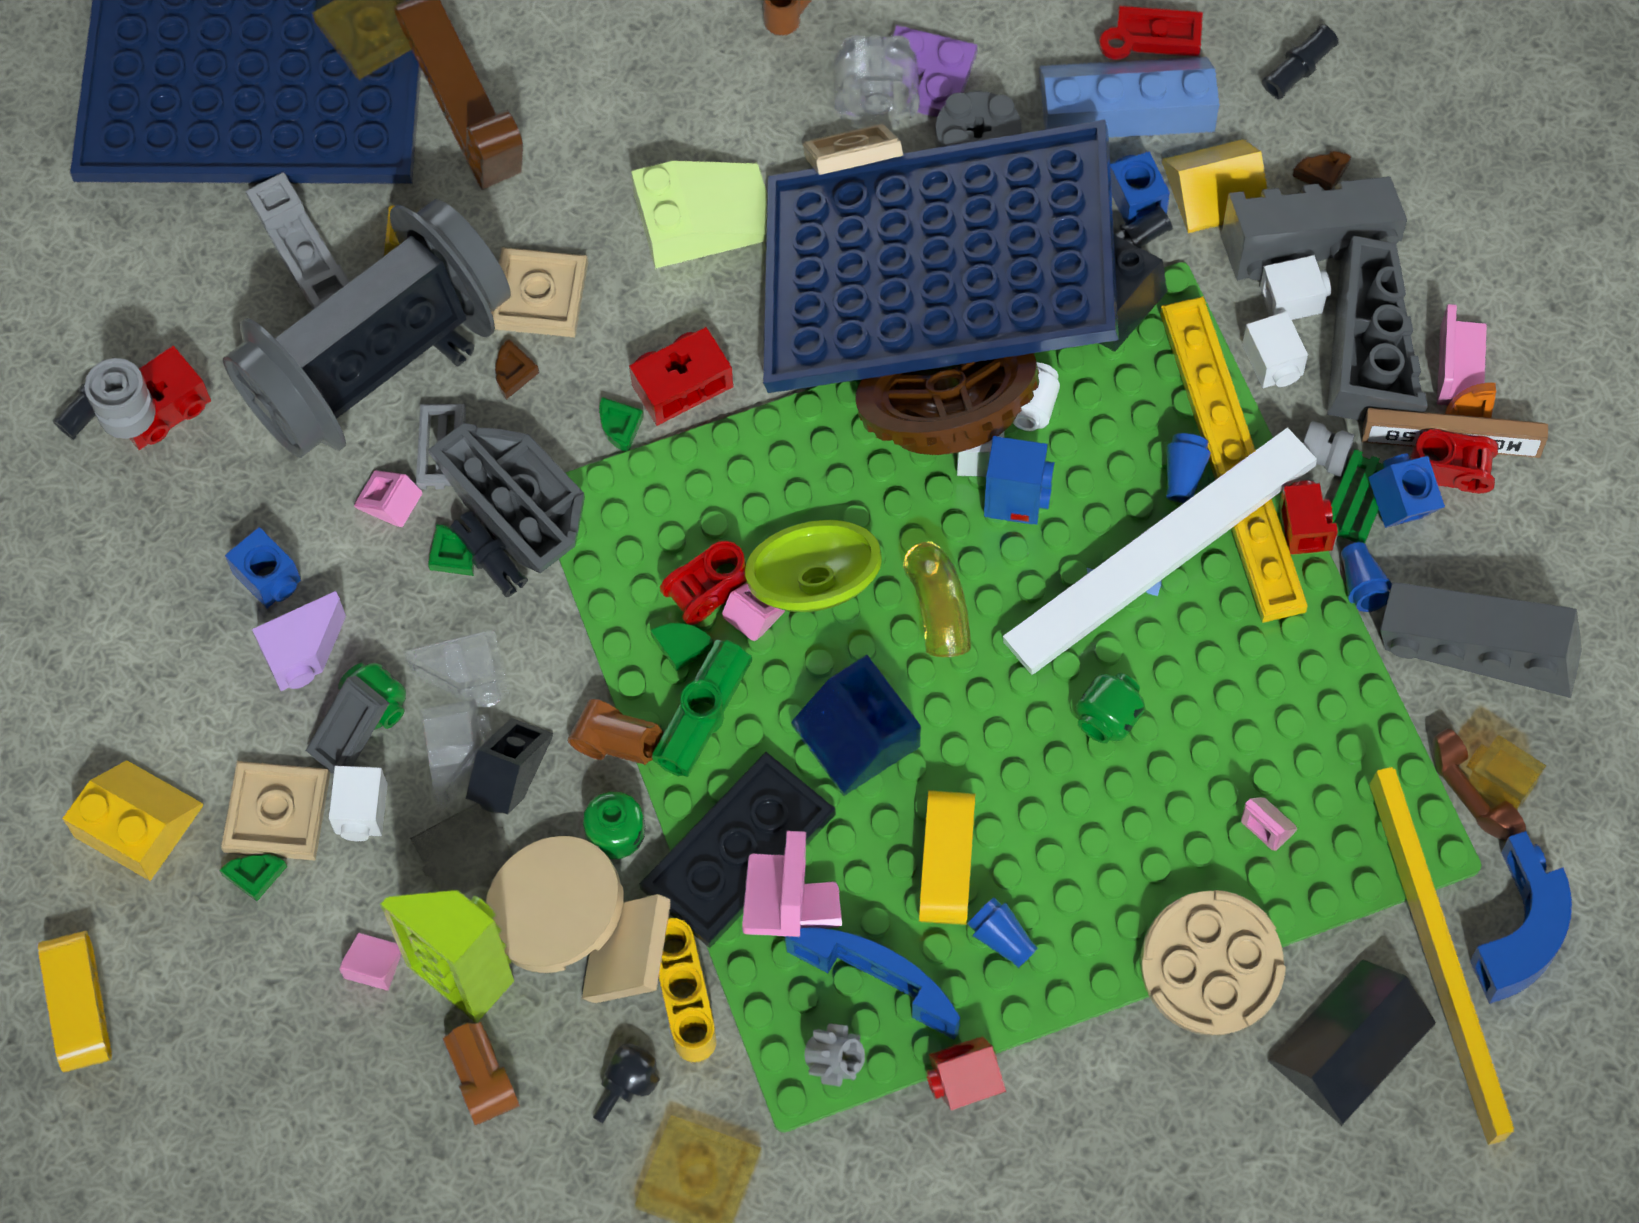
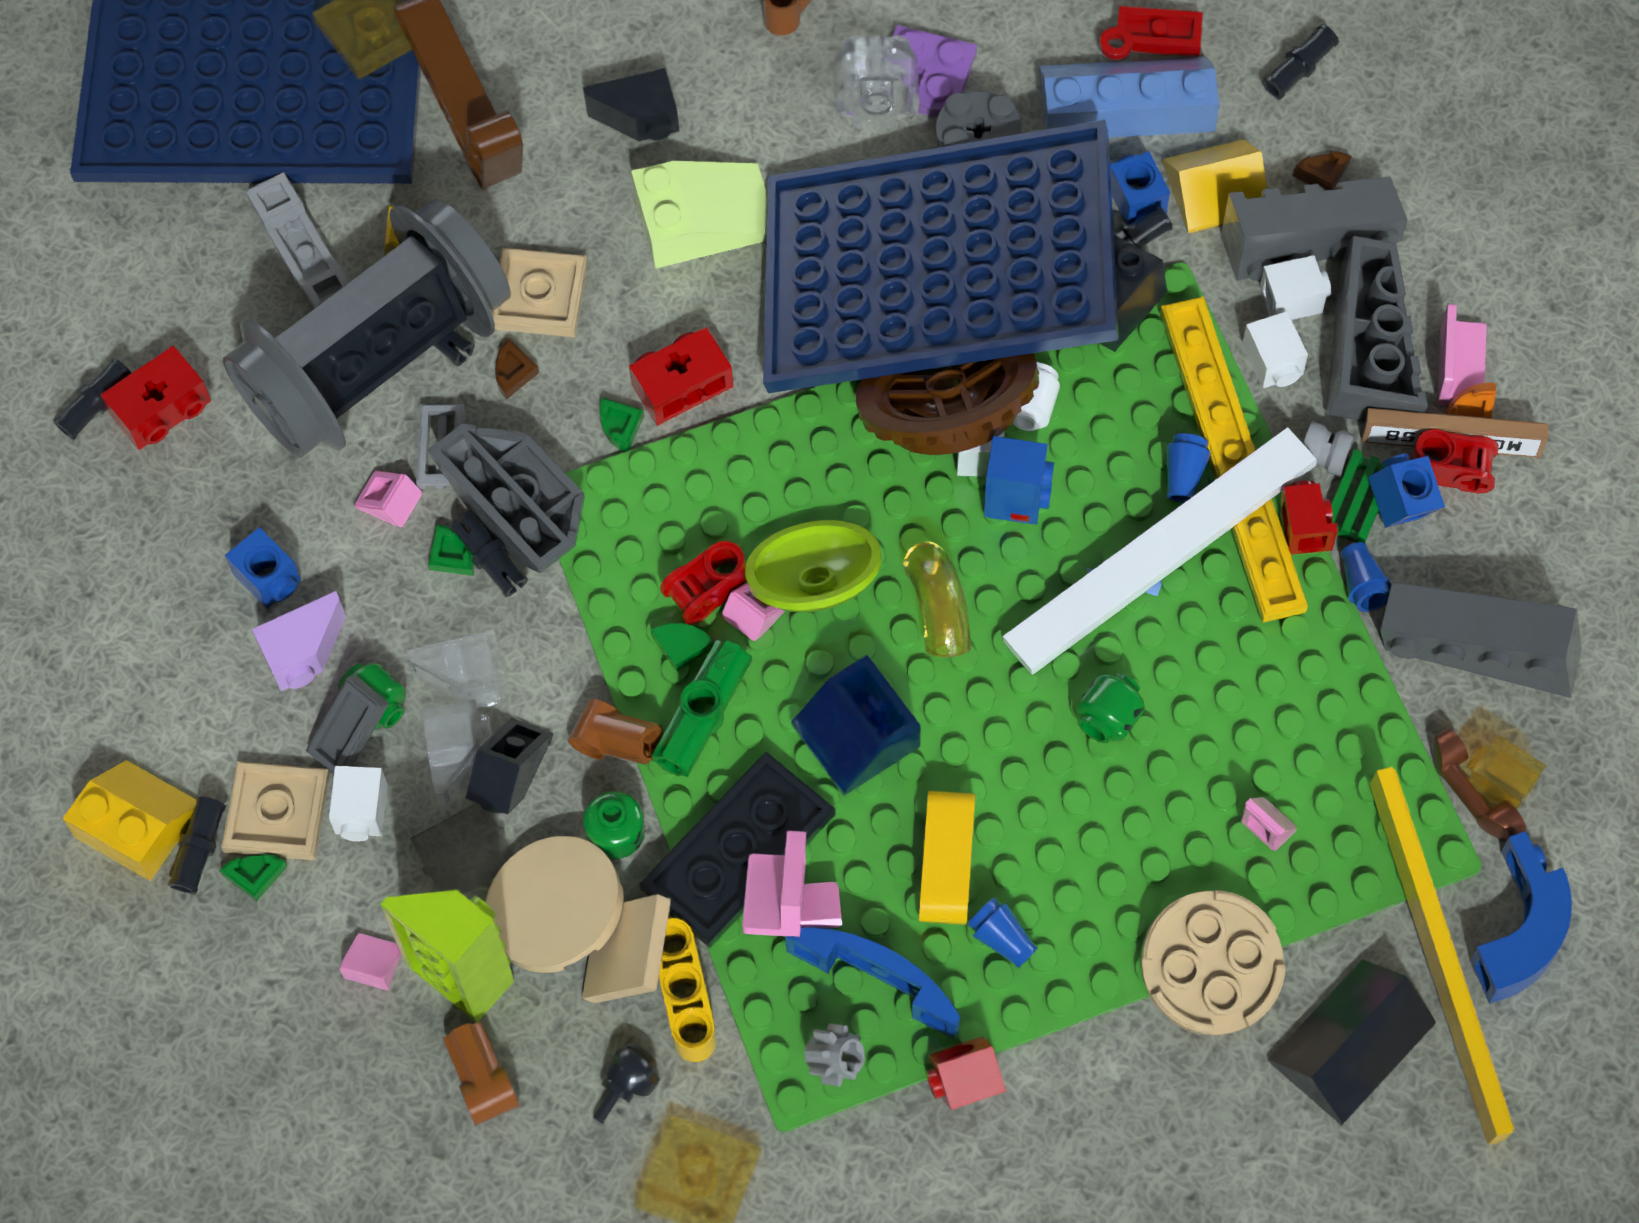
(74, 1001): yellow beam -> none
(120, 398): light grey wheel -> none
(196, 845): none -> black pin
(635, 105): none -> black slope
(852, 149): tan tile -> none

